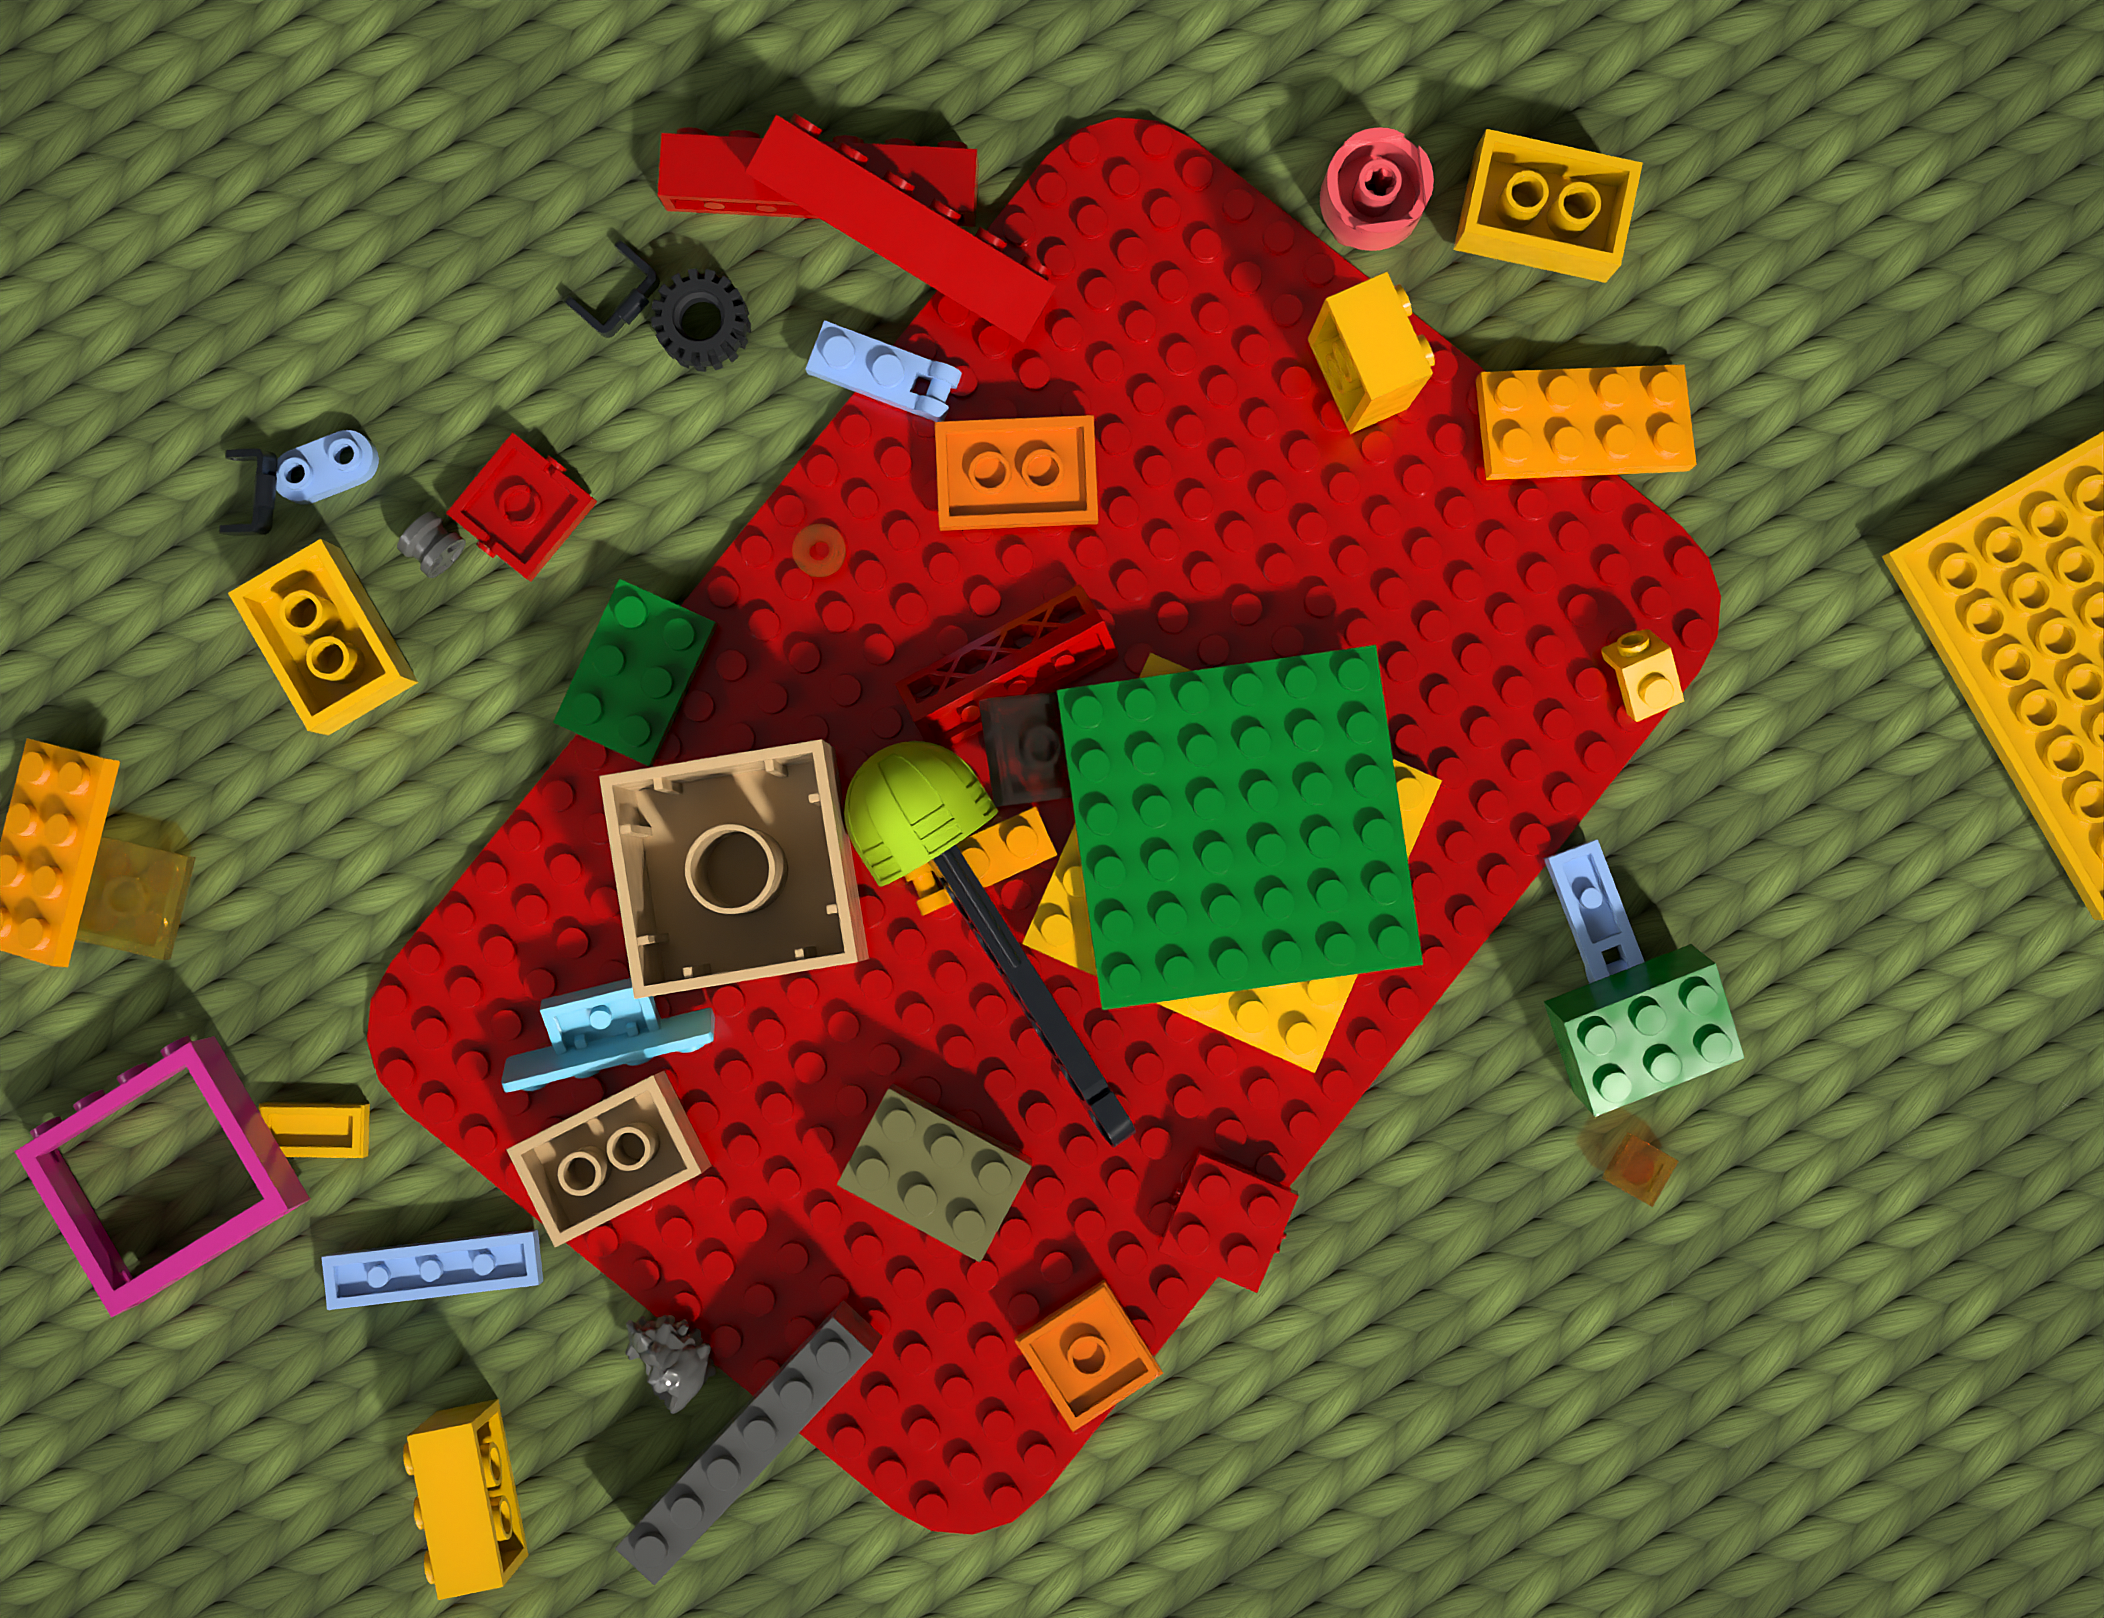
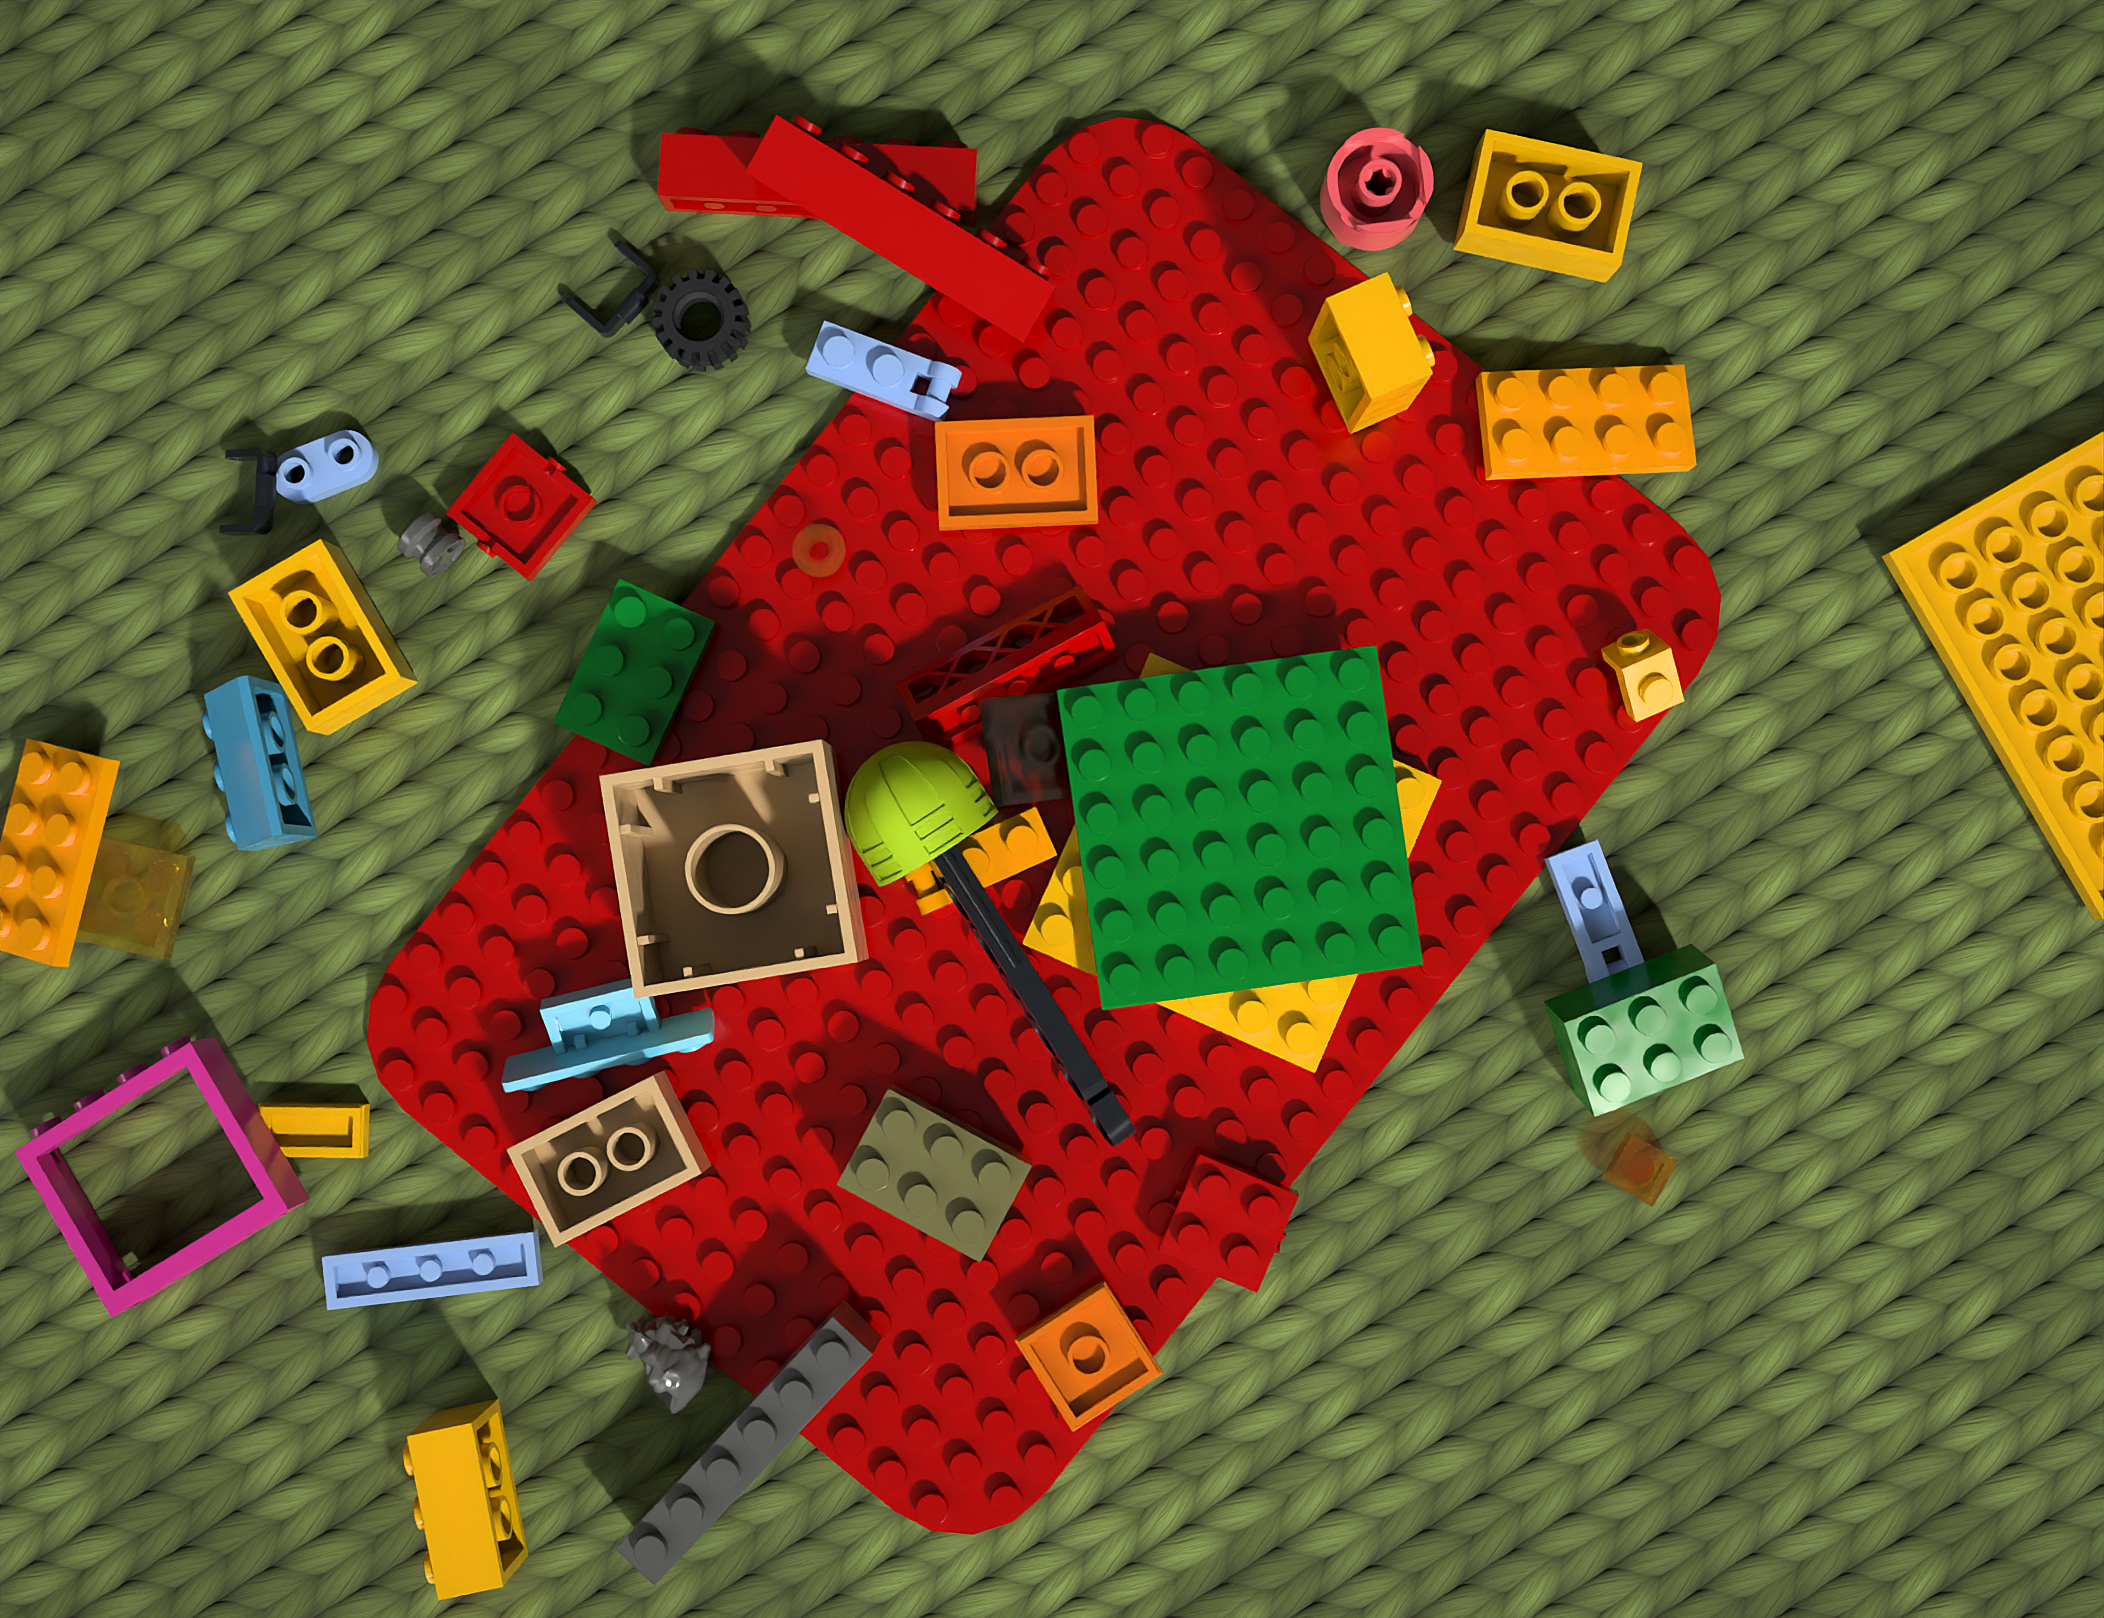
(258, 764): none -> dark azure slope

